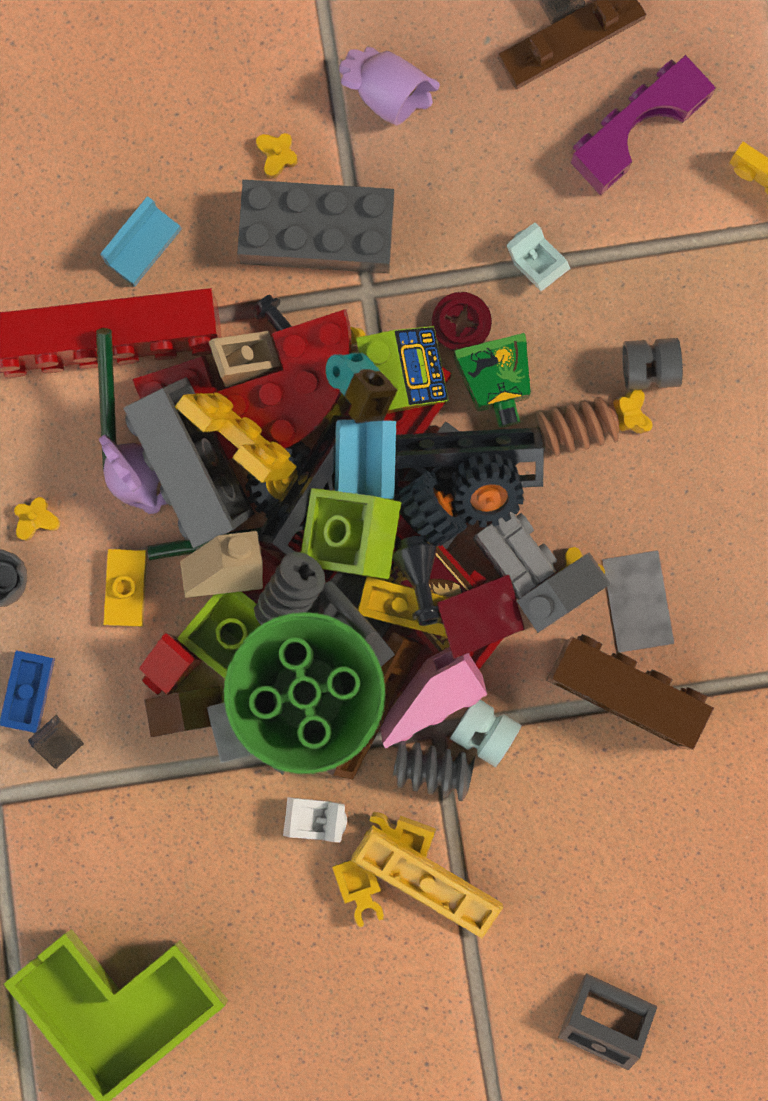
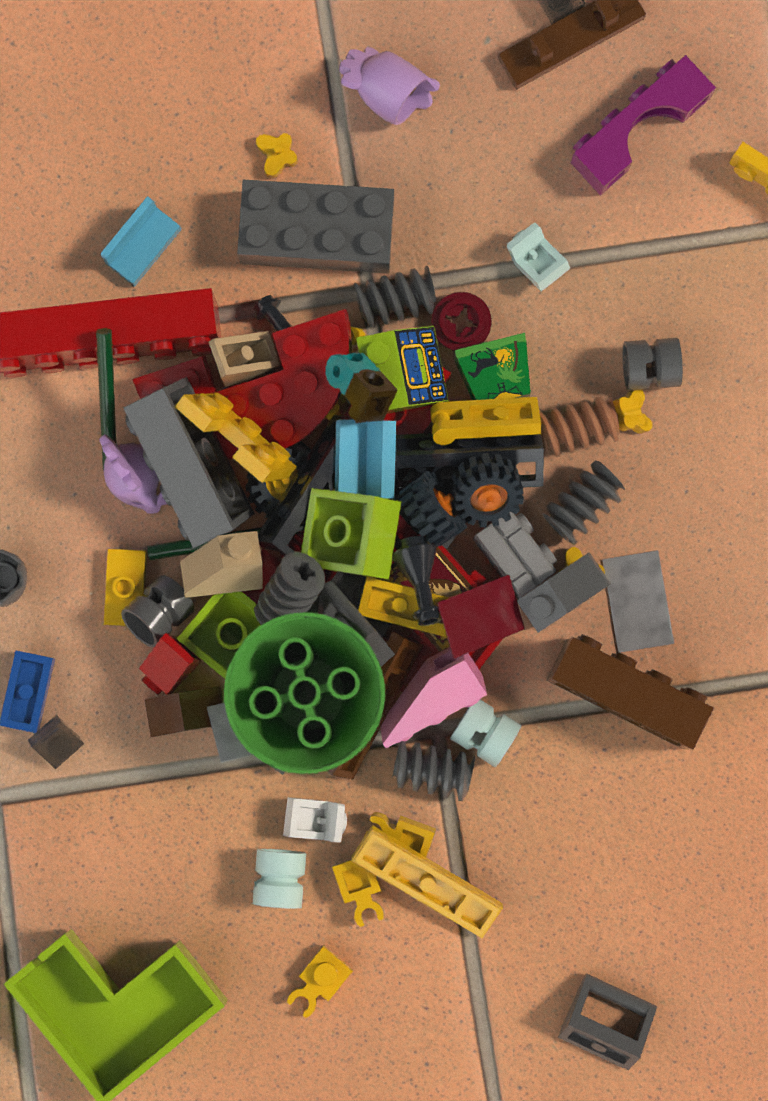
(34, 517): yellow piece -> none
(156, 612): none -> dark grey wheel
(279, 878): none -> light aqua wheel
(323, 977): none -> yellow plate
(396, 297): none -> dark grey piece
(485, 419): none -> yellow plate
(583, 502): none -> dark grey piece

